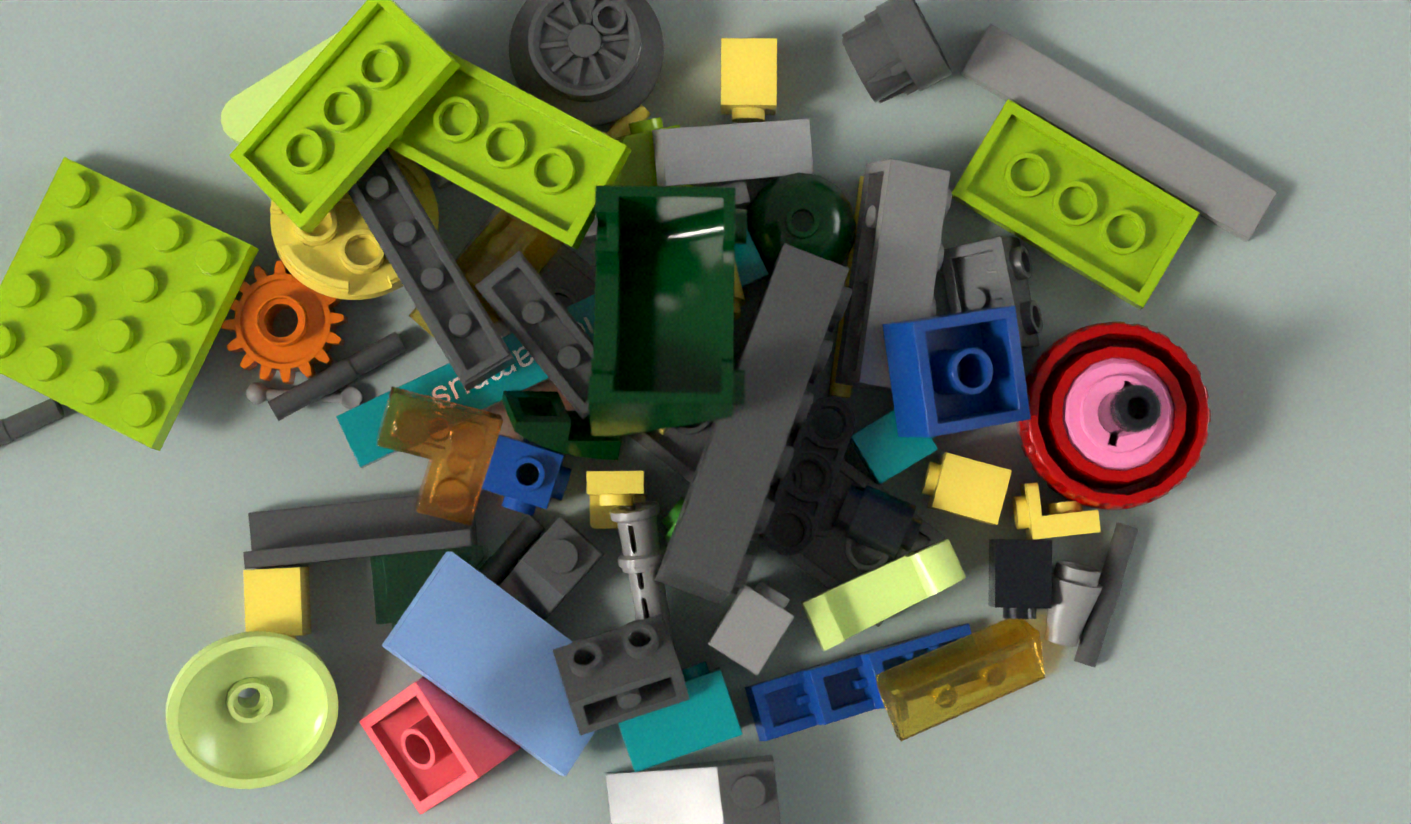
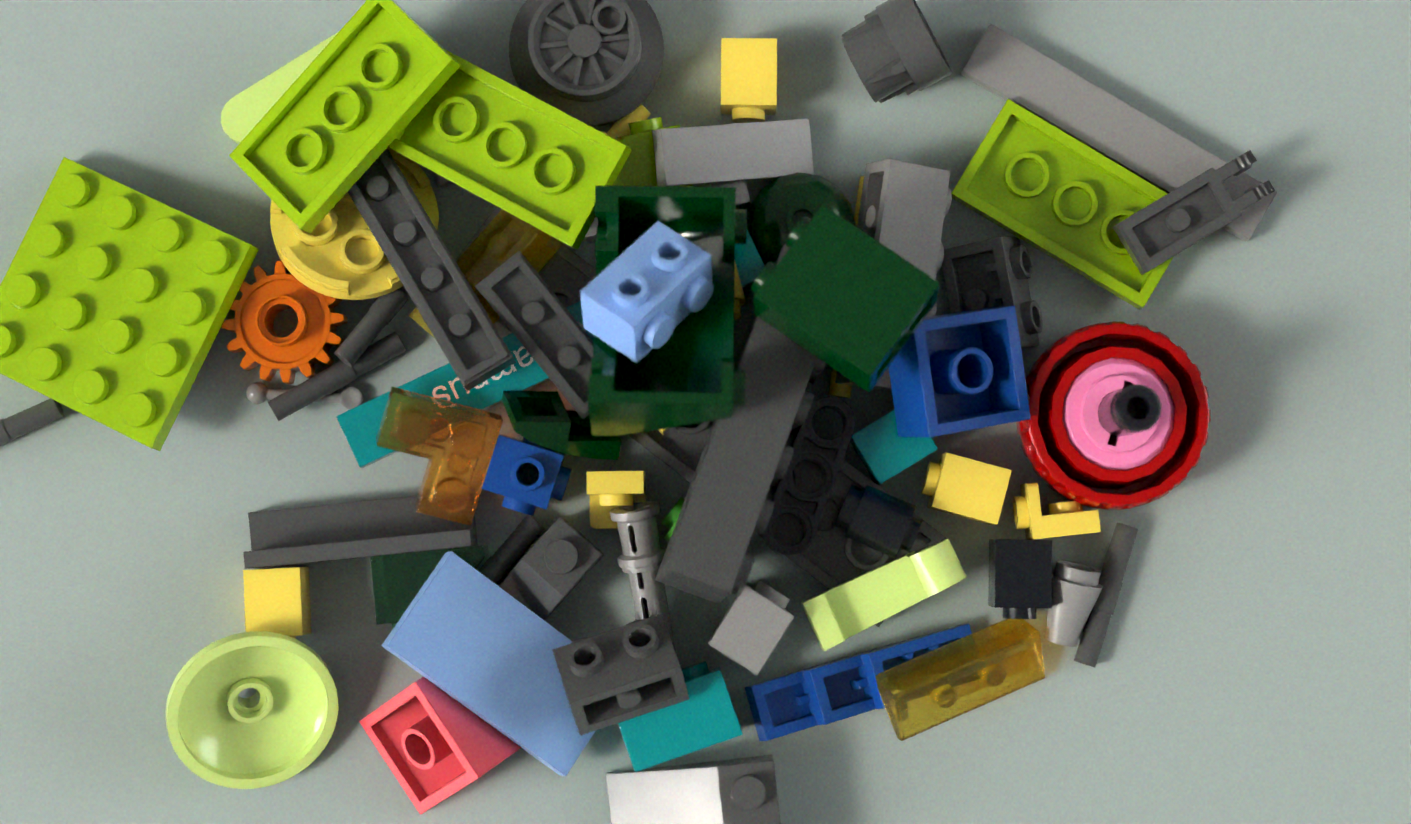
(371, 325): none -> dark grey piece
(647, 292): none -> light blue brick
(844, 297): none -> dark green brick
(1187, 214): none -> dark grey hinge

